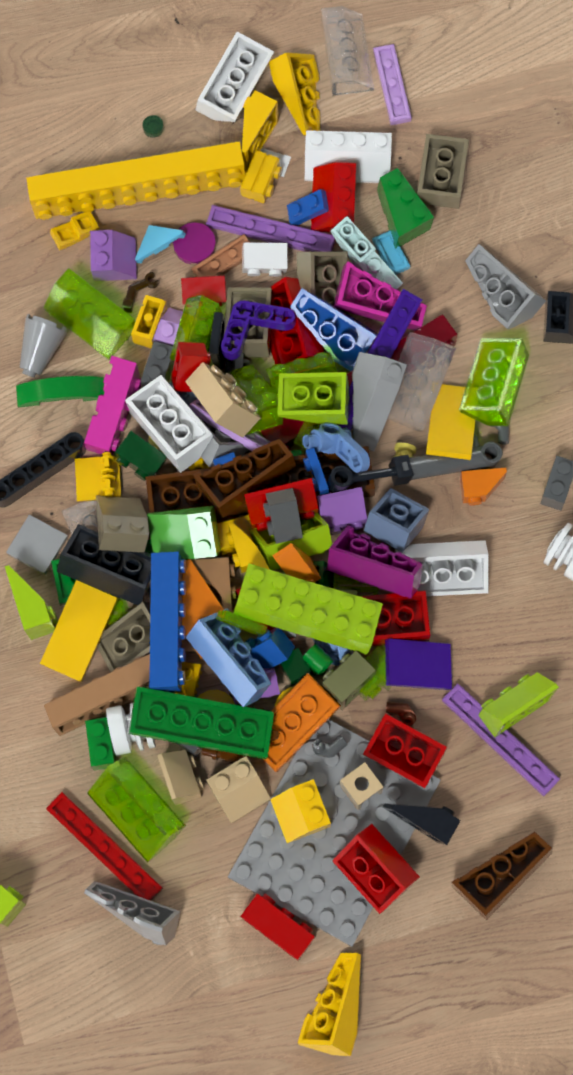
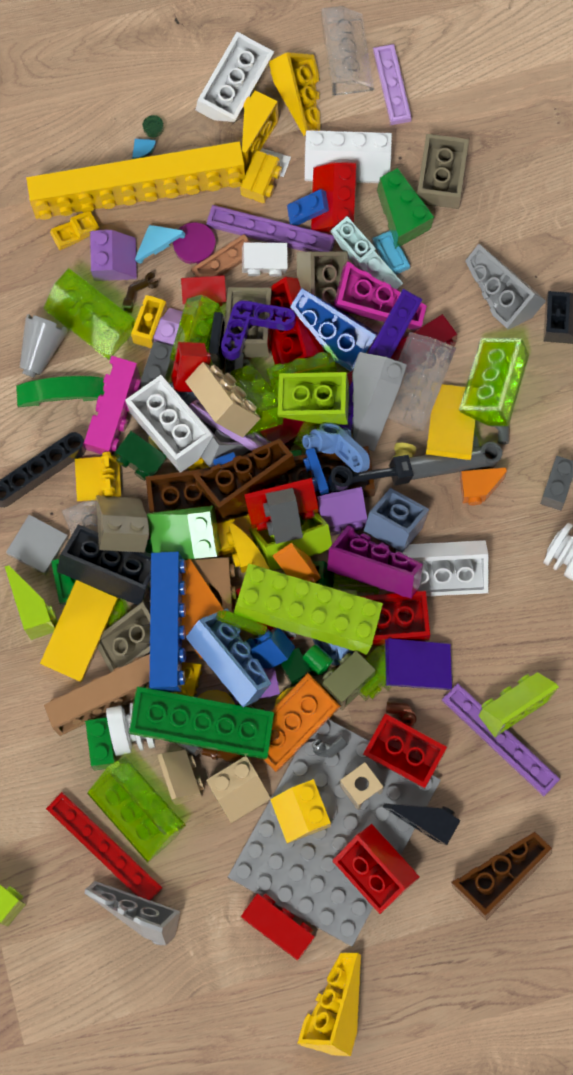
(143, 148): none -> dark azure tile

